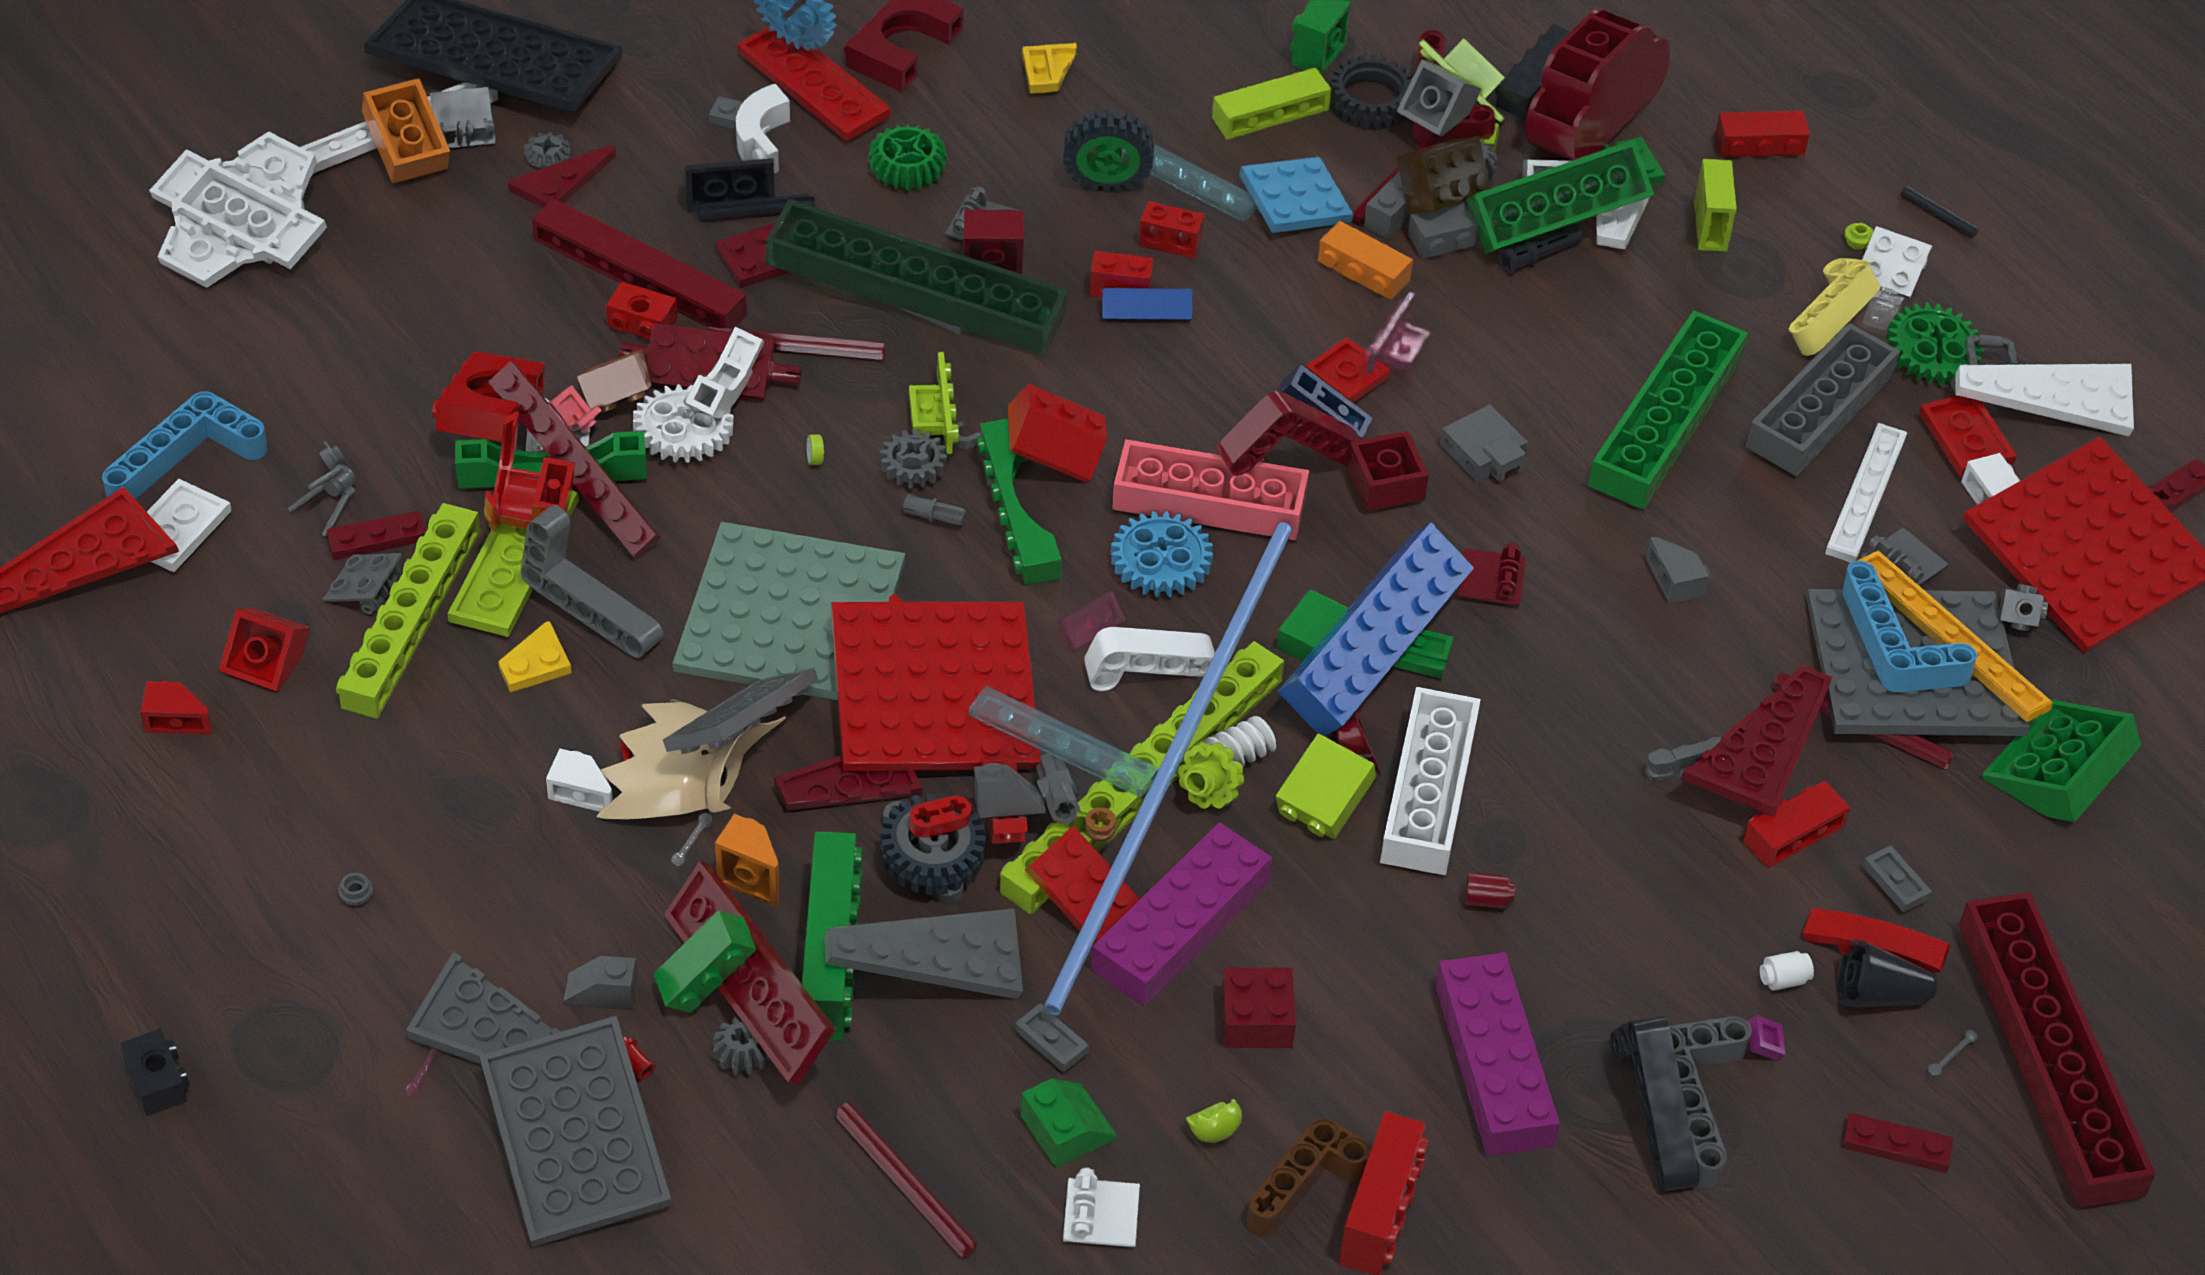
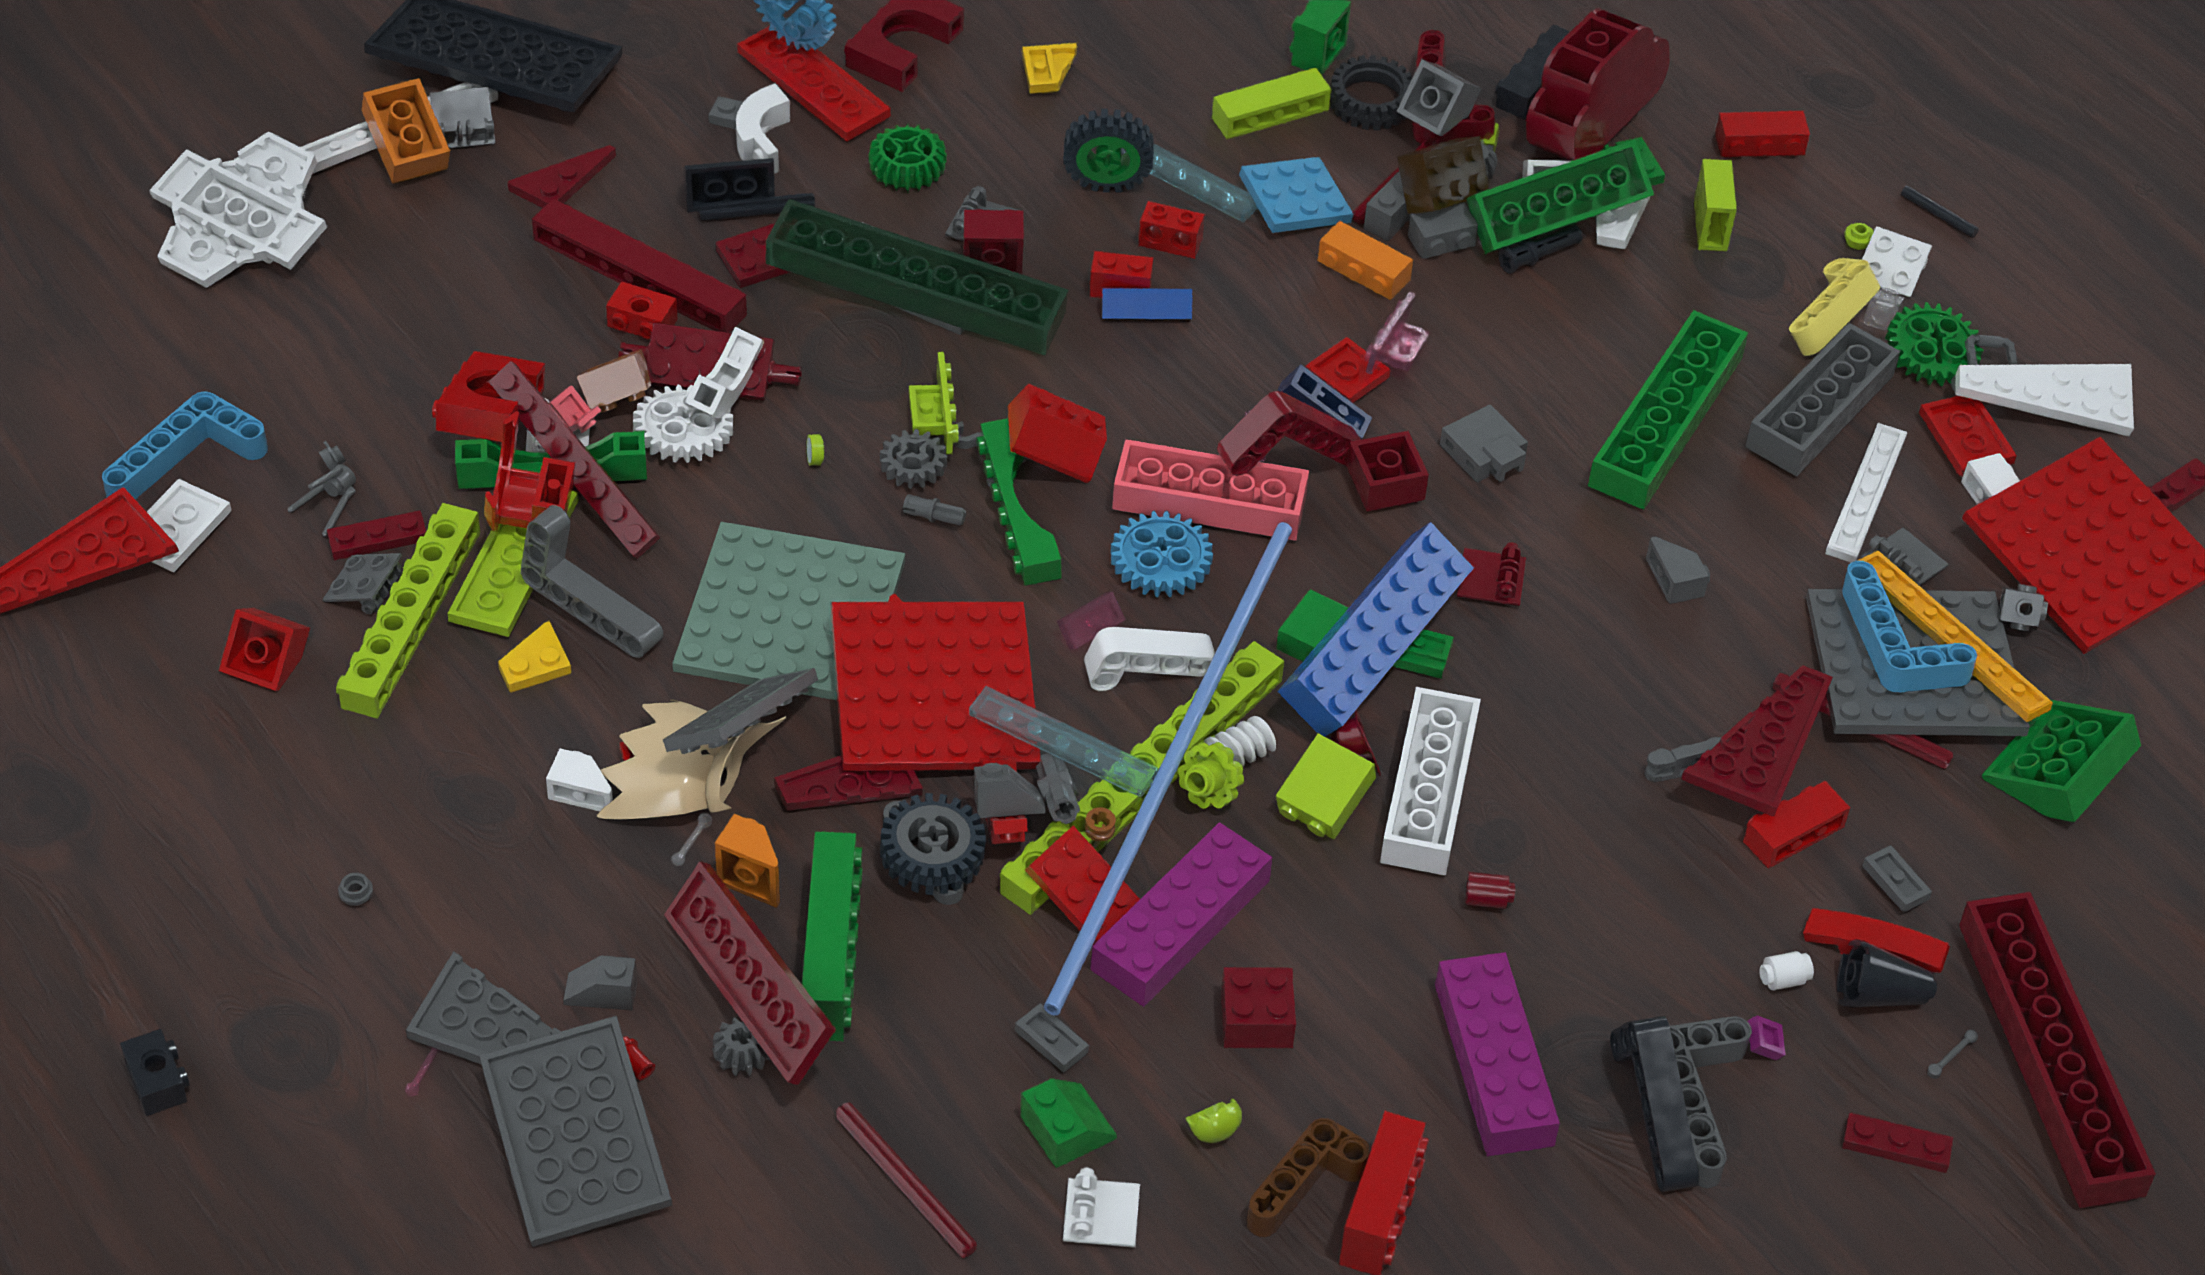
(173, 709): red slope -> none
(535, 148): dark grey gear -> none
(704, 961): green brick -> none
(819, 345): axle -> none
(940, 816): red beam -> none
(951, 950): dark grey wing -> none
(1470, 65): lime bracket -> none

